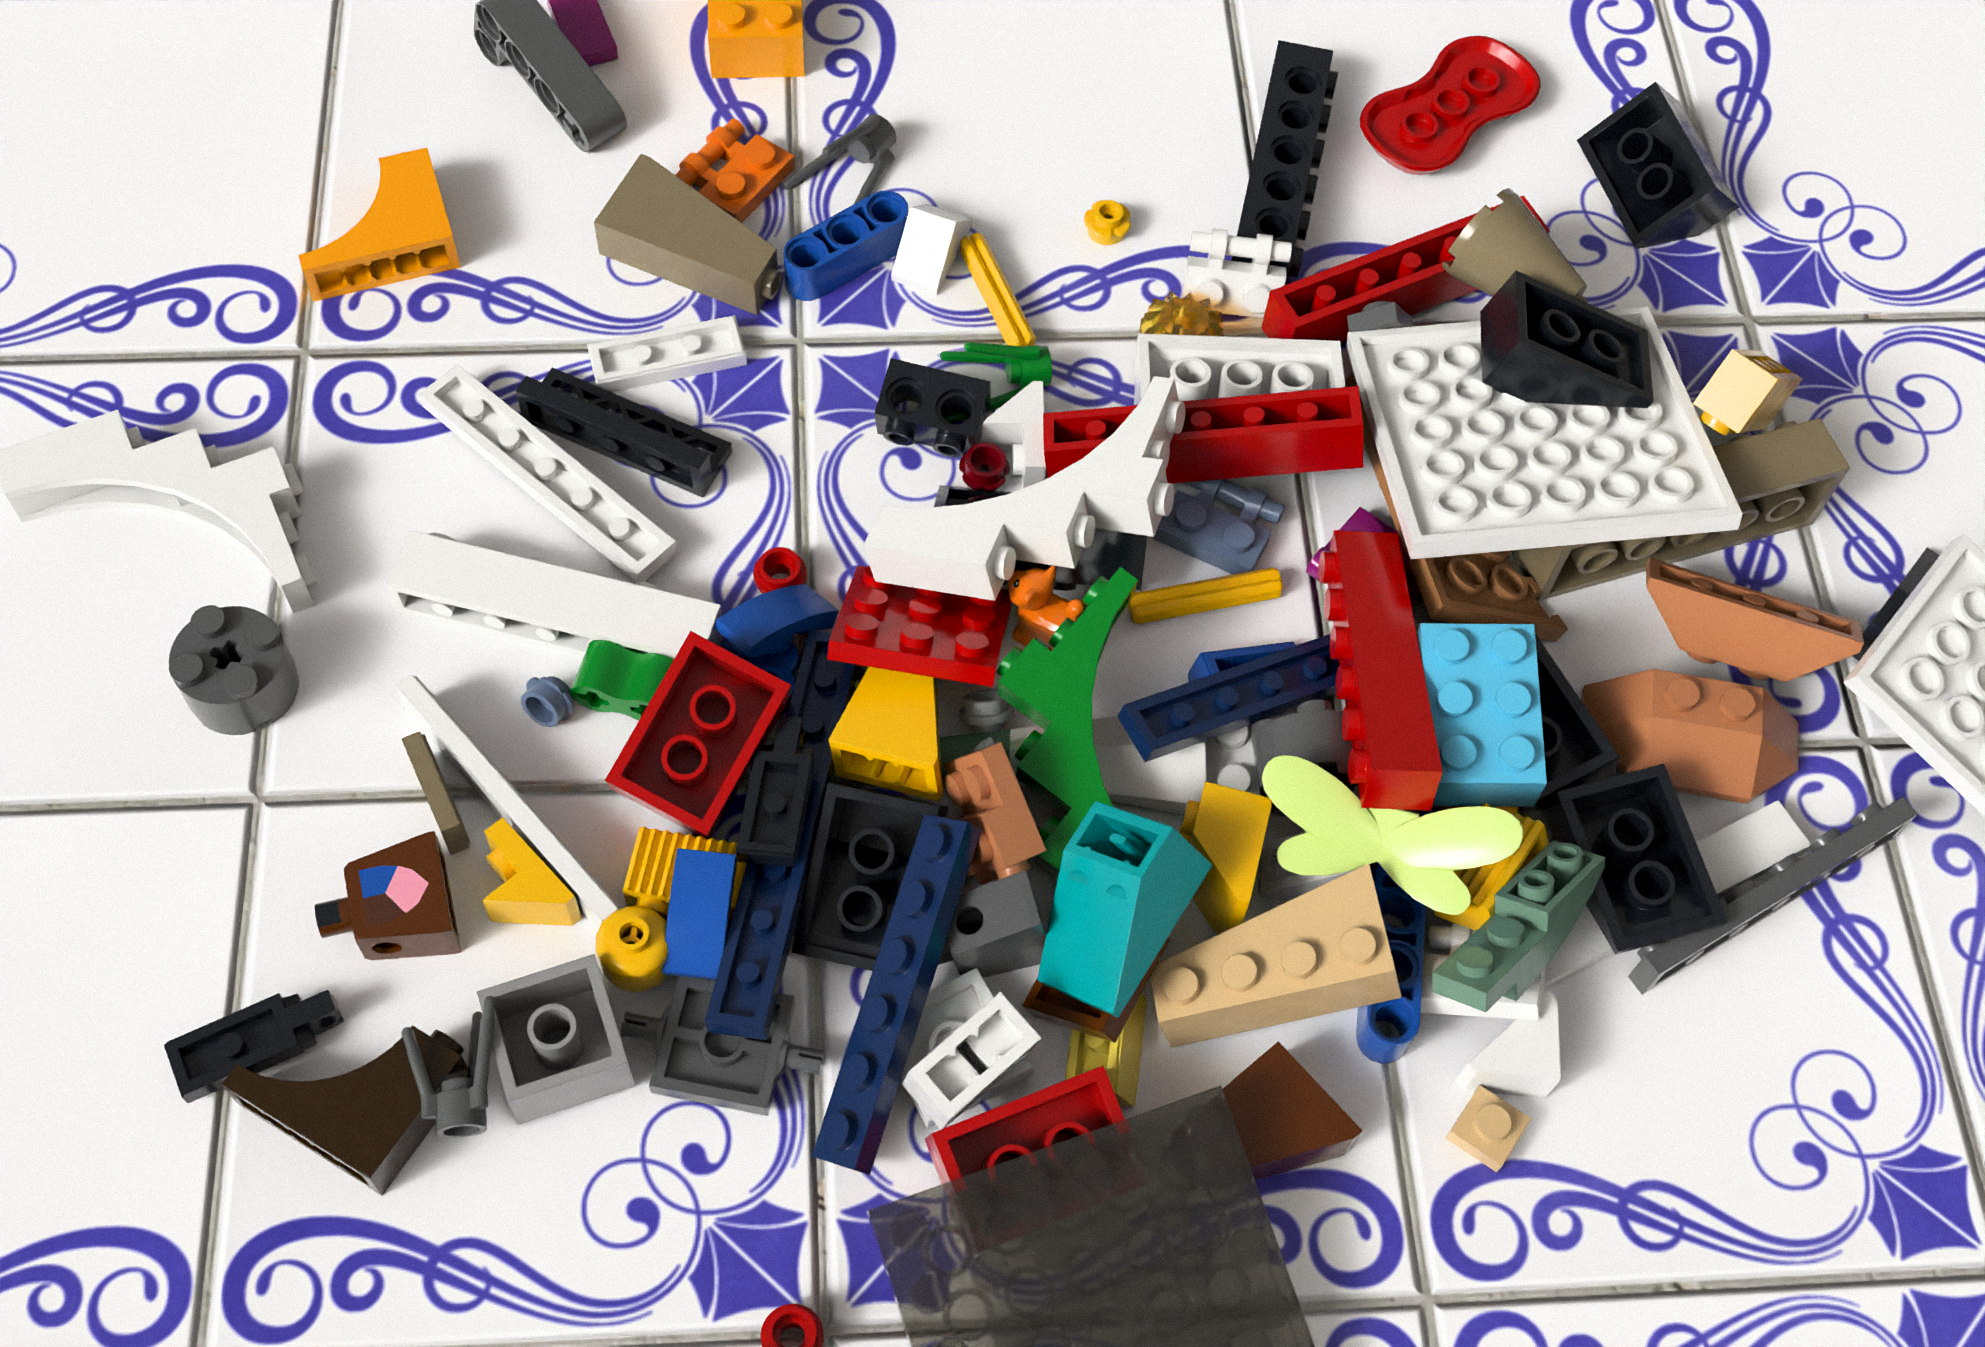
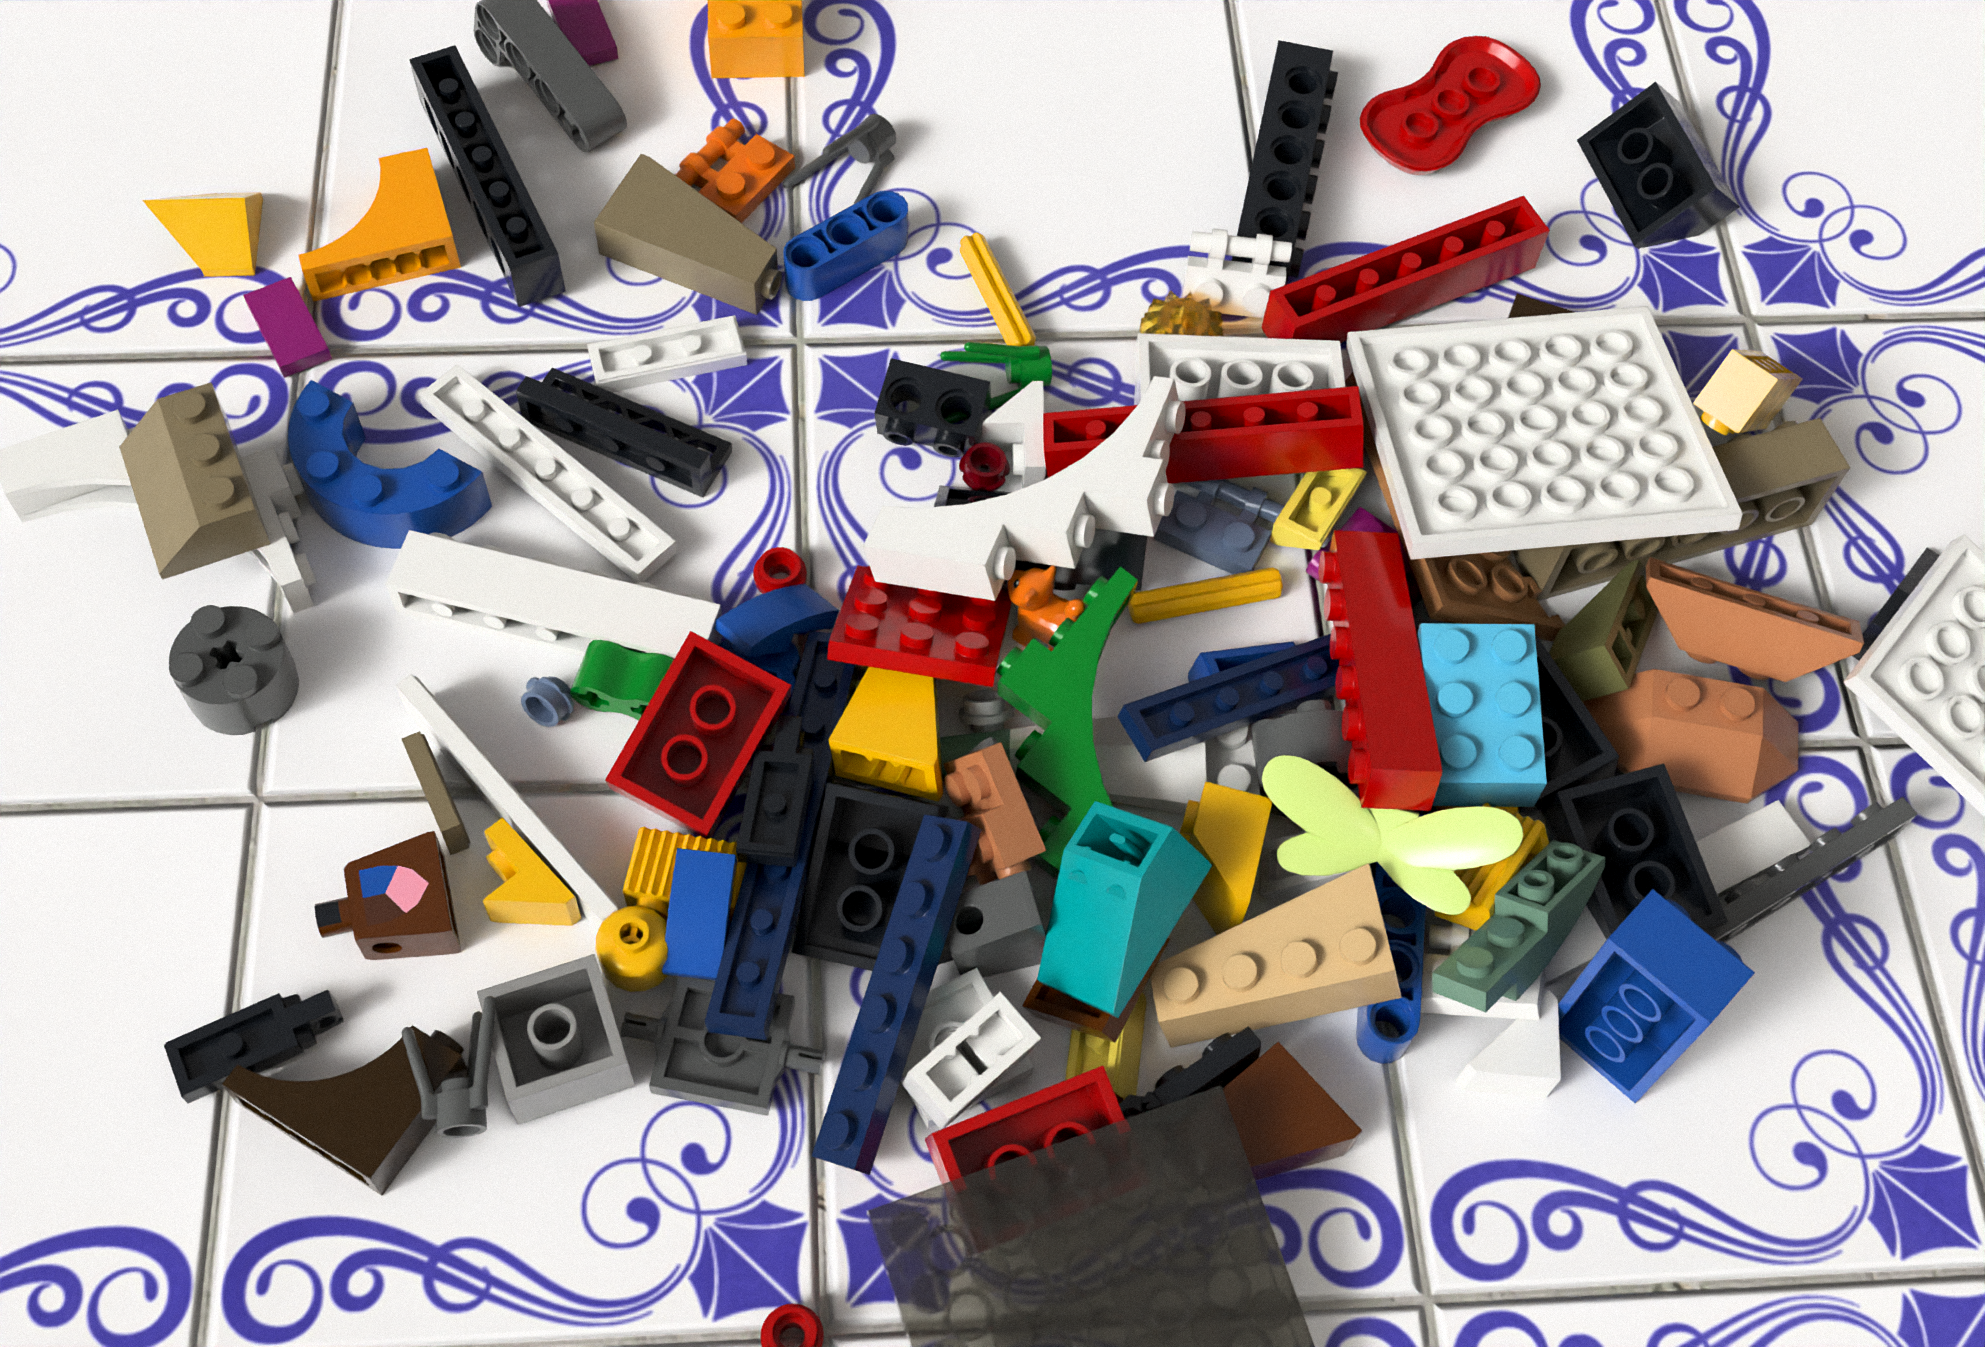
(191, 483): none -> dark tan slope
(214, 229): none -> yellow slope
(287, 327): none -> magenta tile
(374, 502): none -> blue brick
(488, 176): none -> black brick
(929, 247): white slope -> none
(1107, 222): yellow plate -> none
(1220, 1064): none -> black hinge
(1315, 508): none -> light yellow slope
(1379, 316): dark grey plate -> none
(1488, 1128): tan plate -> none
(1509, 241): dark tan cone -> none
(1562, 349): black slope -> none
(1607, 636): none -> olive slope
(1648, 995): none -> blue brick

